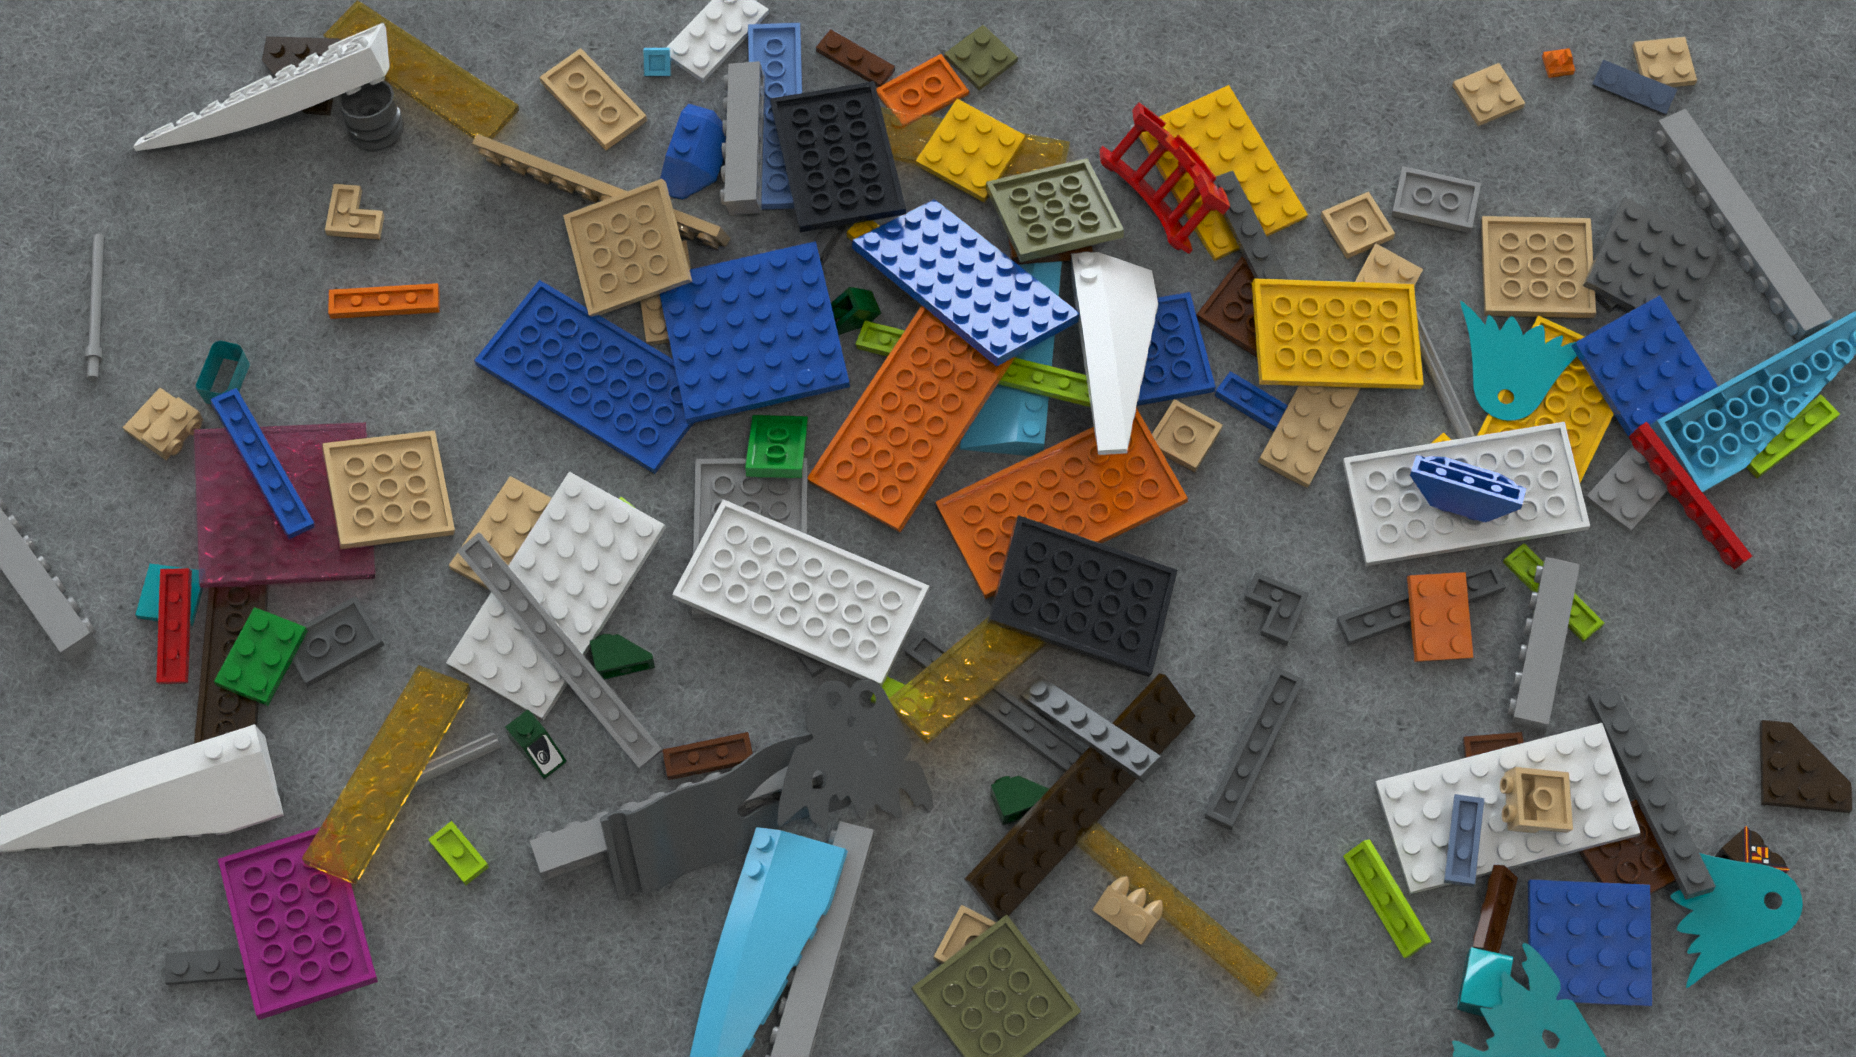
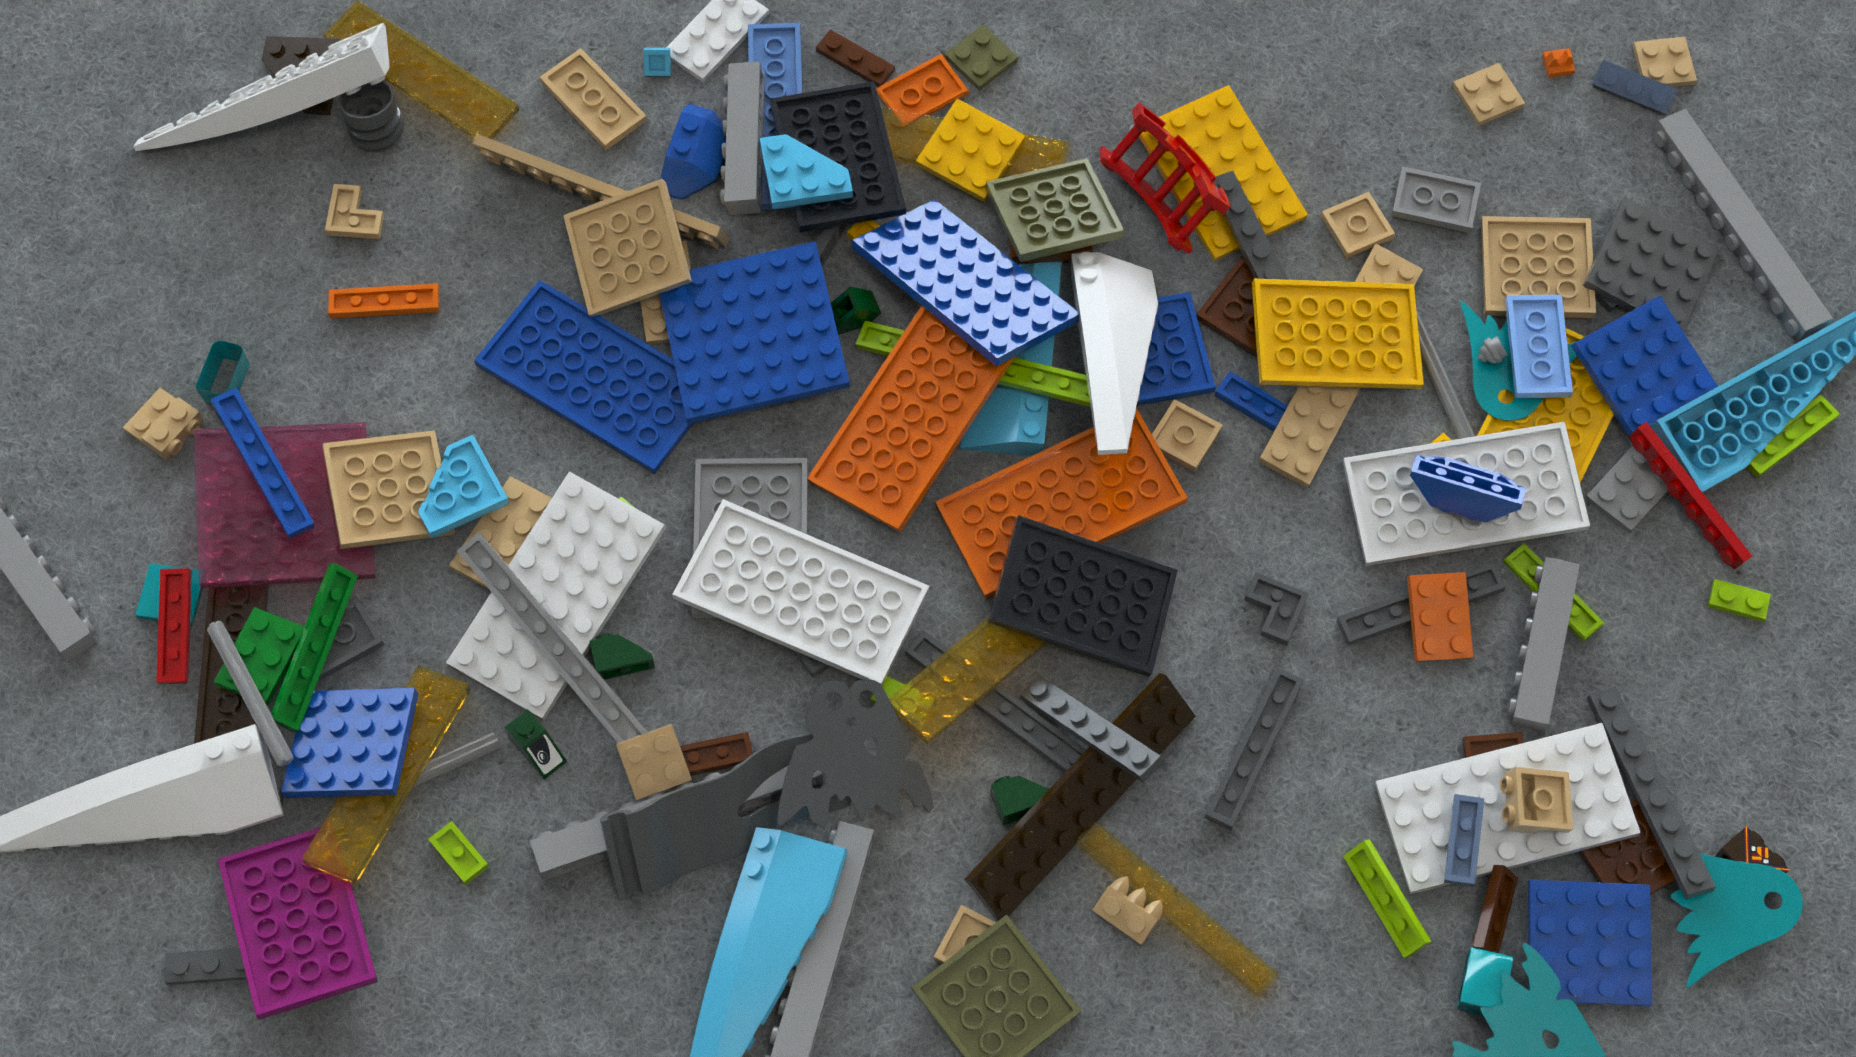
(93, 351): light grey bar -> none
(250, 693): none -> light grey axle
(313, 647): none -> green plate
(351, 743): none -> plate
(461, 489): none -> medium azure plate
(653, 761): none -> tan plate
(777, 446): green plate -> none
(800, 174): none -> medium azure plate
(1492, 351): none -> light grey plate
(1538, 346): none -> light blue plate
(1739, 600): none -> lime plate
(1798, 773): dark brown plate -> none

